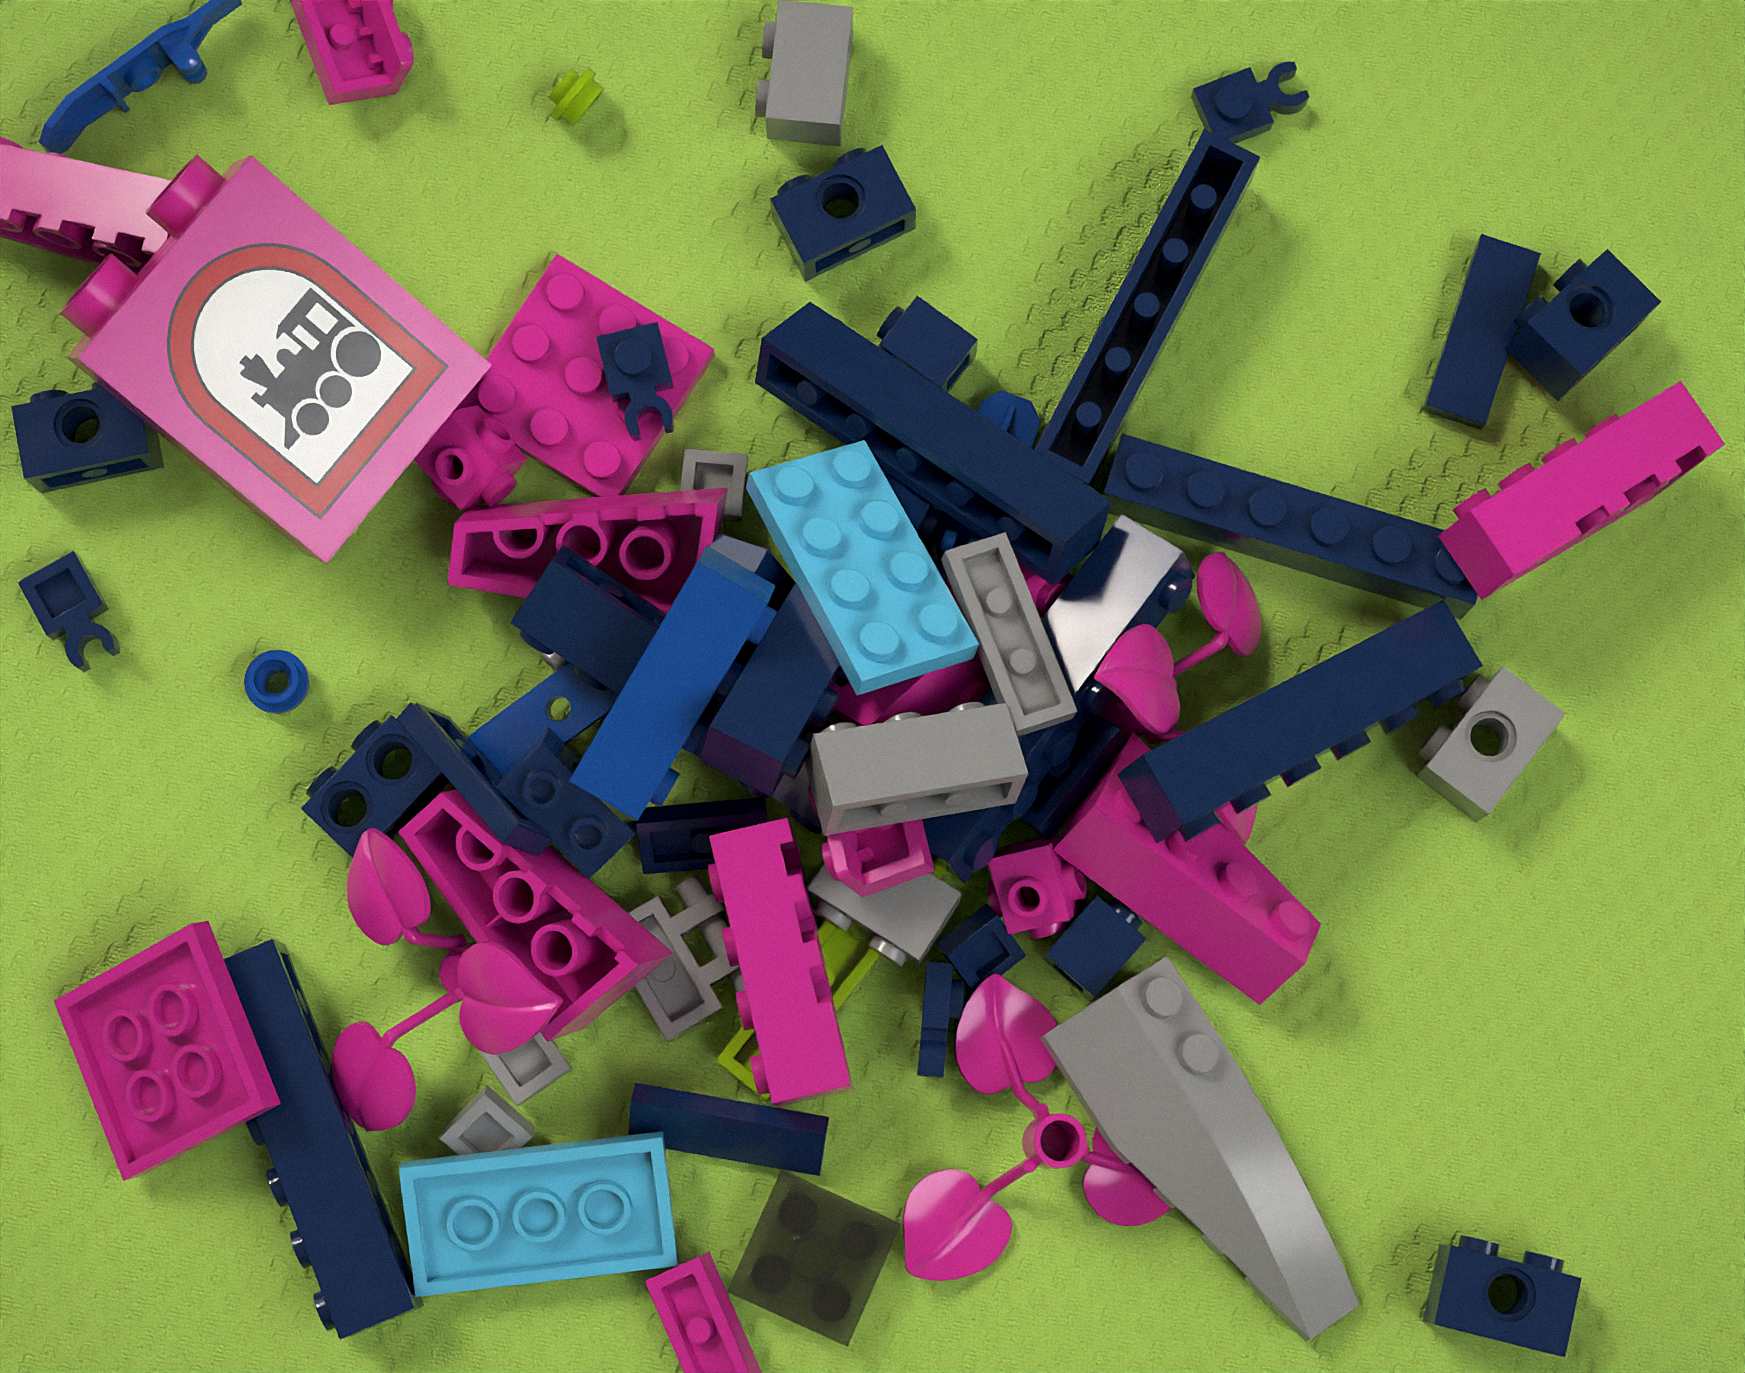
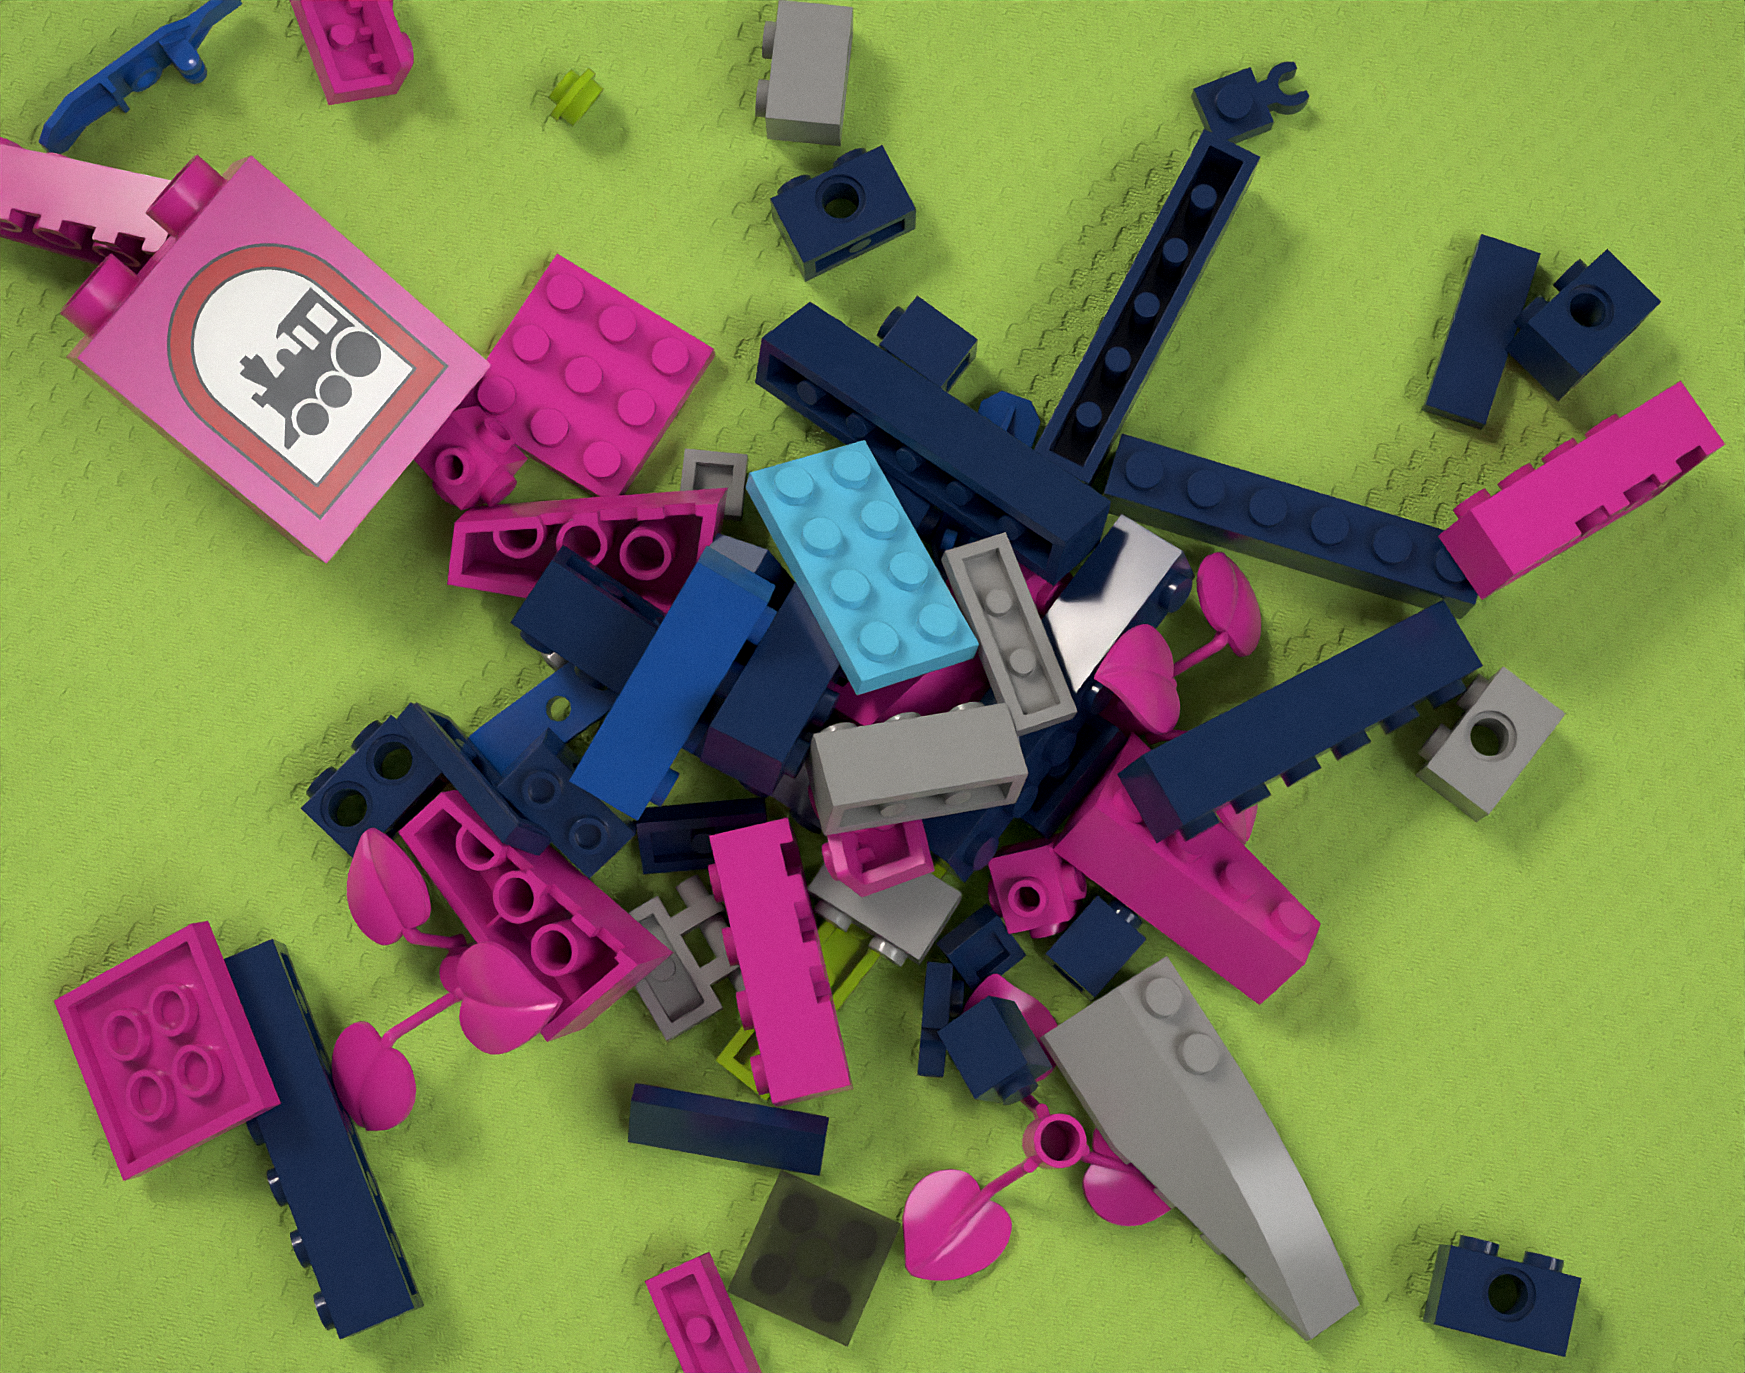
(48, 444): dark blue brick -> none
(67, 602): dark blue plate -> none
(263, 668): blue plate -> none
(487, 1126): light grey plate -> none
(528, 1068): light grey plate -> none
(539, 1214): medium azure plate -> none
(635, 371): dark blue plate -> none
(995, 1051): none -> dark blue brick

